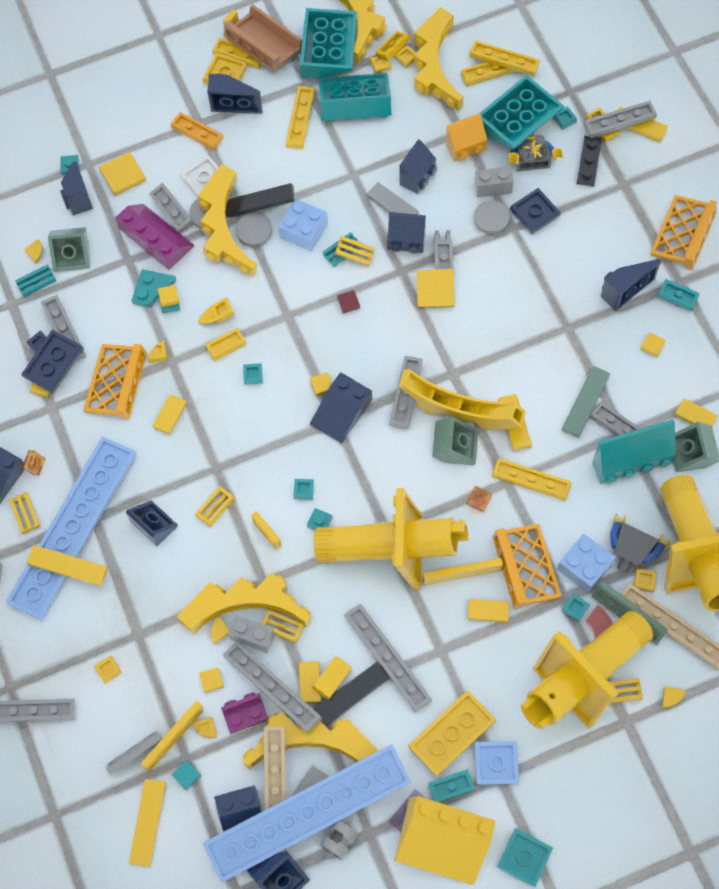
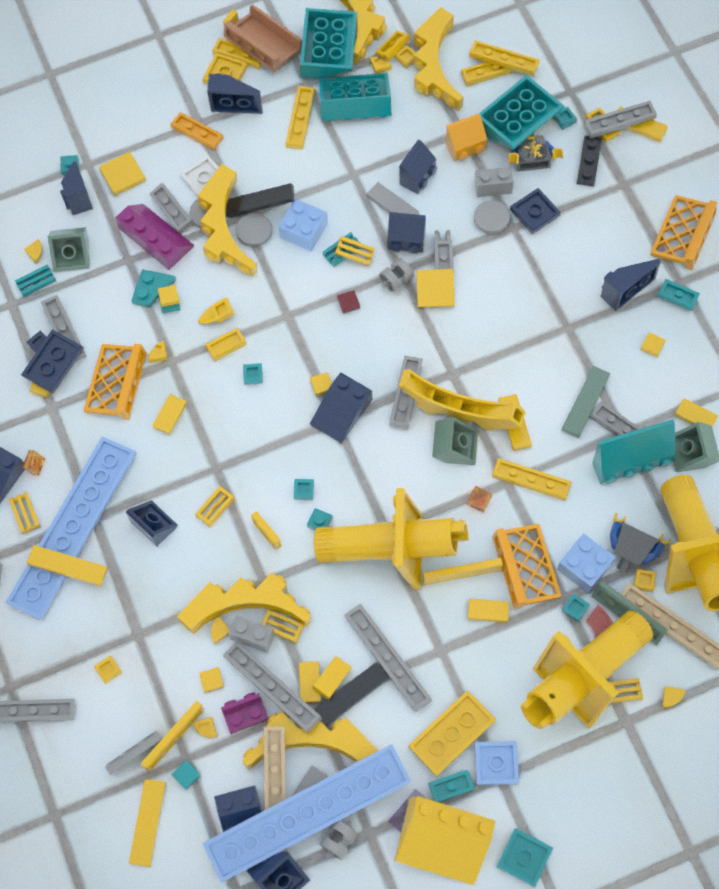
(394, 276): none -> light grey wheel

